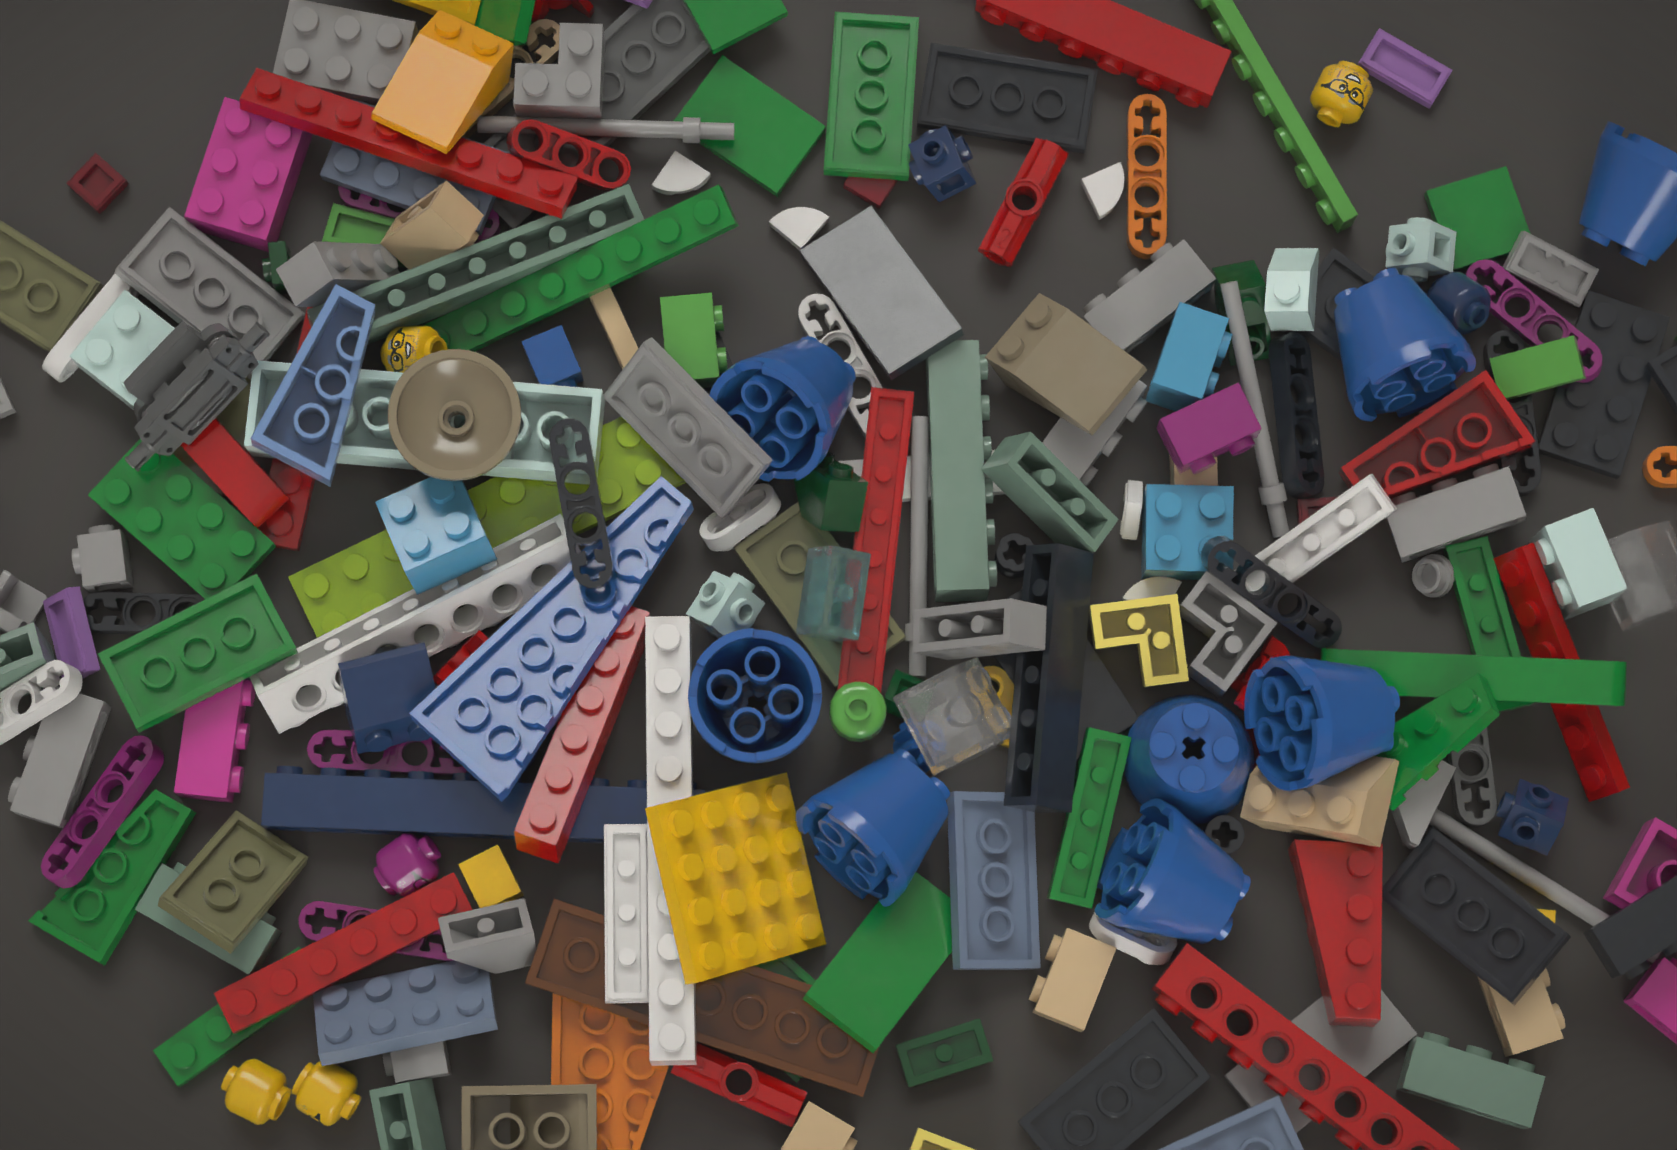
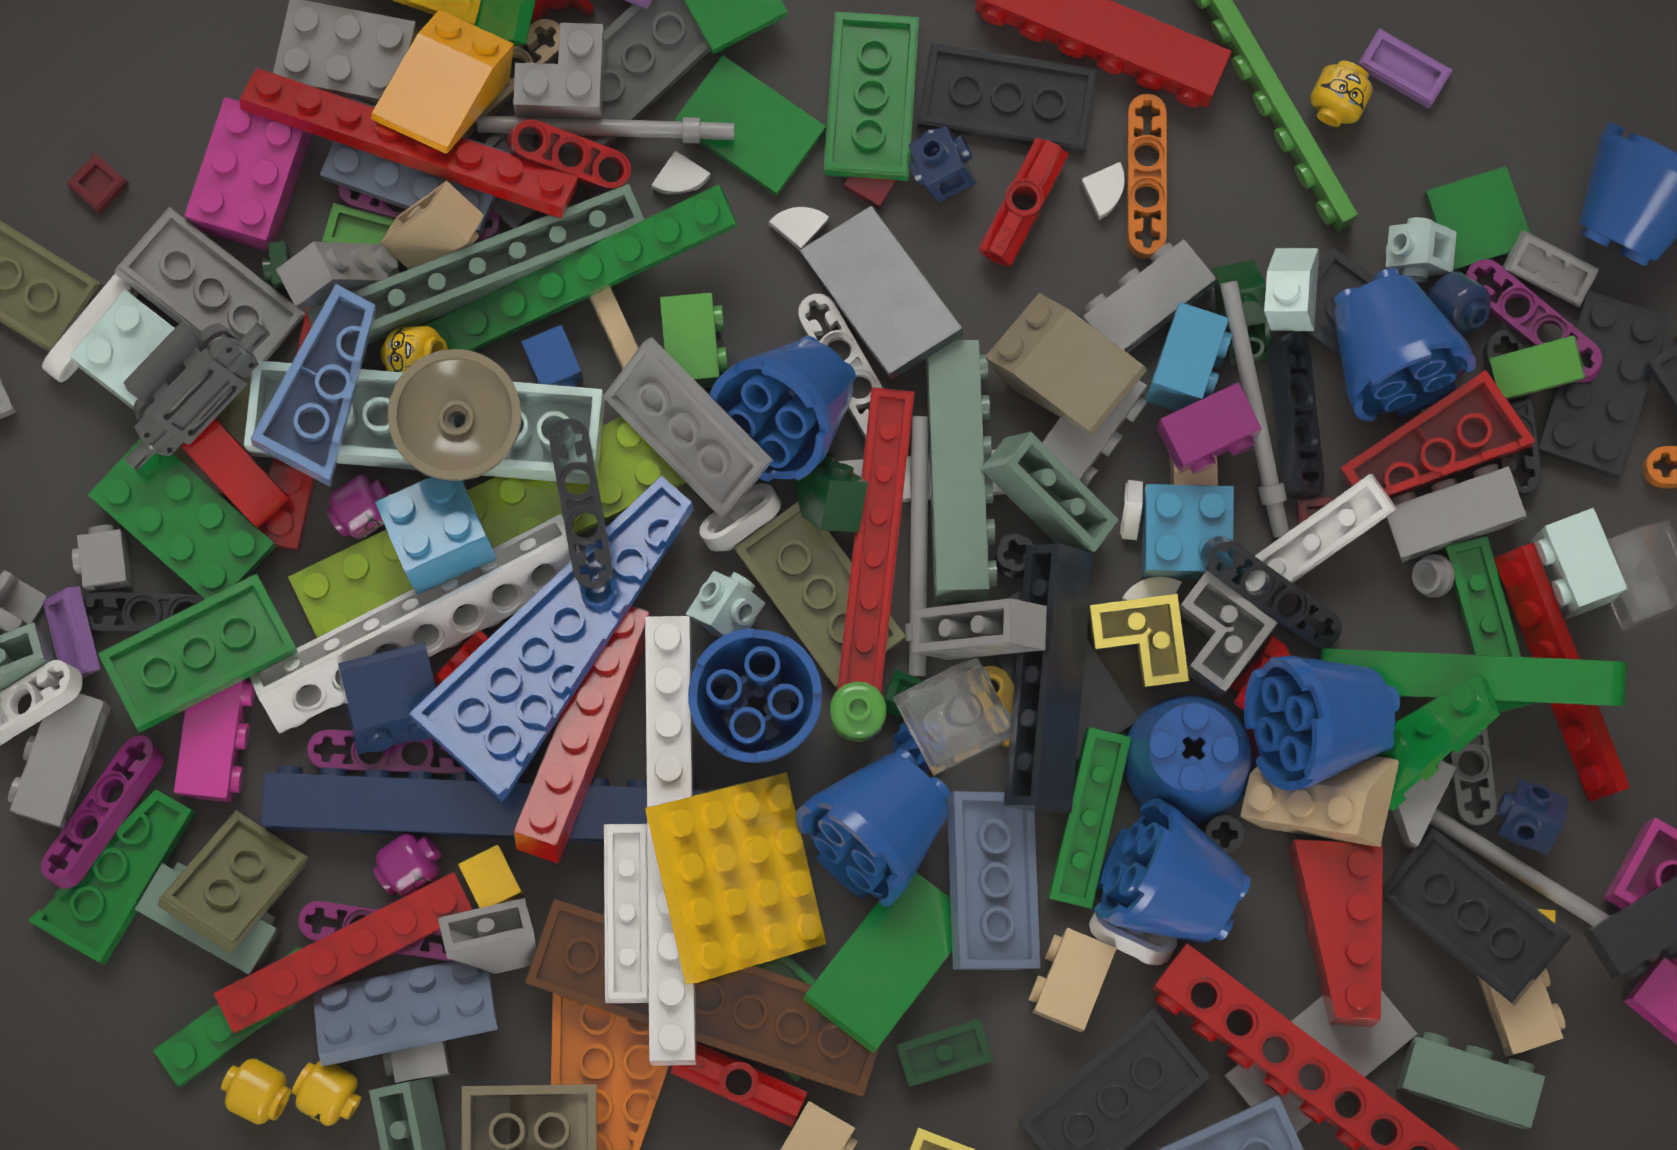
(354, 506): none -> magenta head
(833, 593): clear light blue brick -> none

